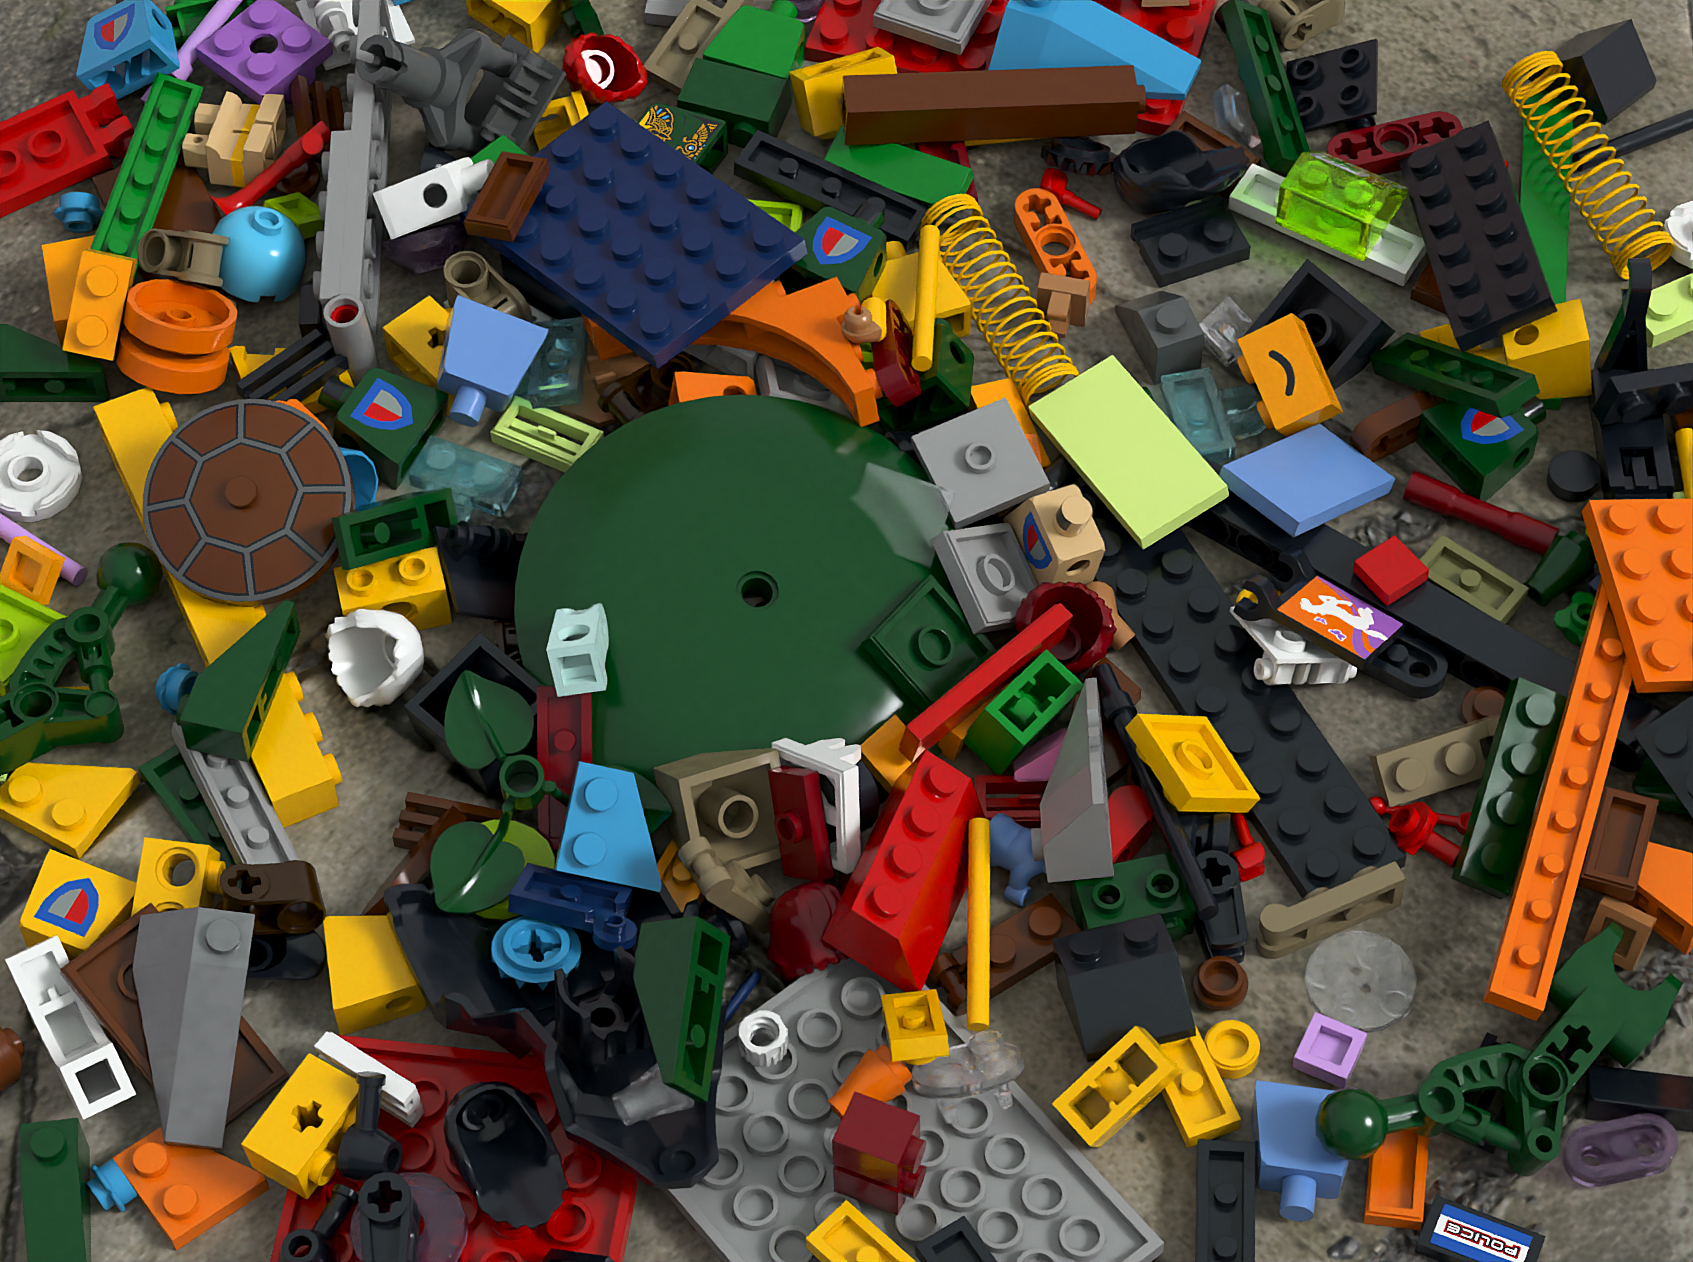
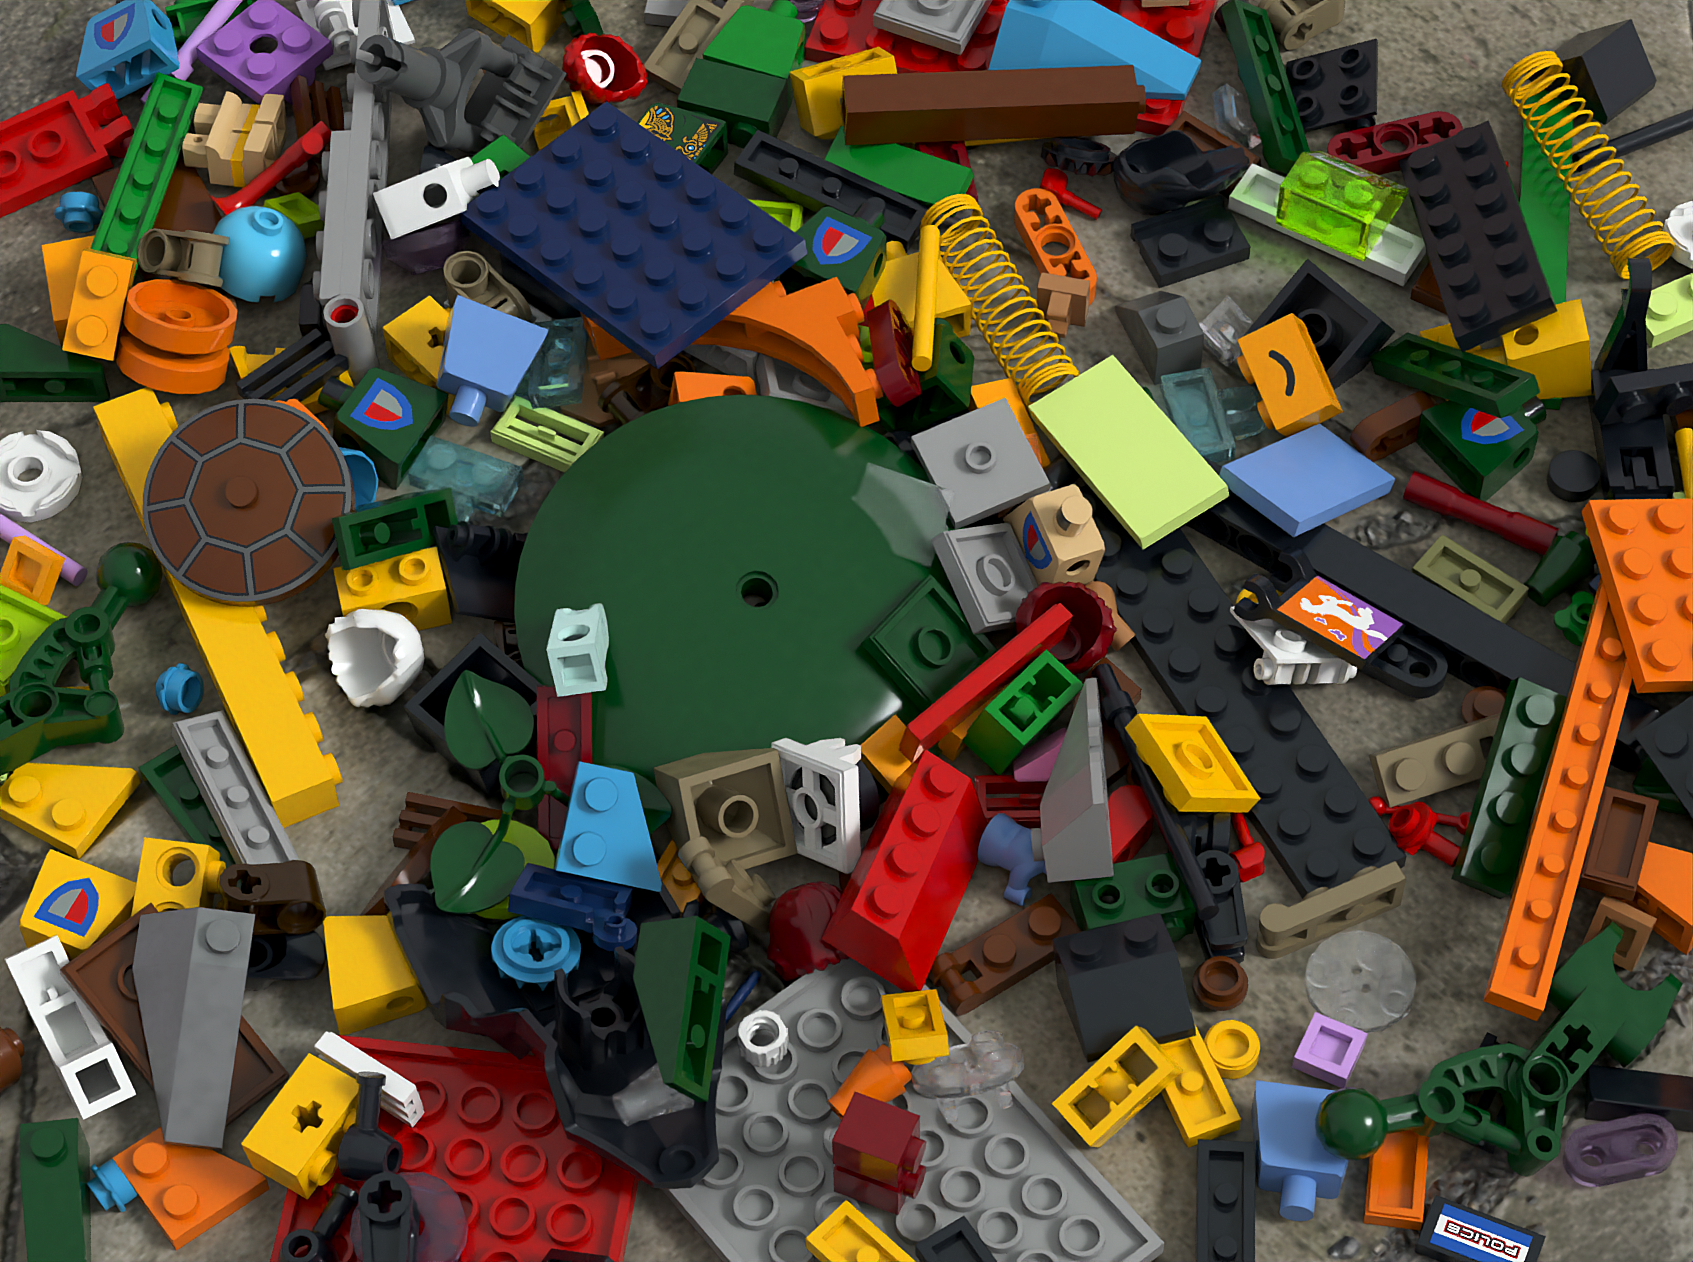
(239, 687): dark green slope -> none
(505, 1153): black hair -> none
(507, 196): reddish brown tile -> none
(800, 823): dark red plate -> none
(869, 325): medium nougat arm -> none
(978, 925): yellow bar -> none
(1390, 570): red tile -> none

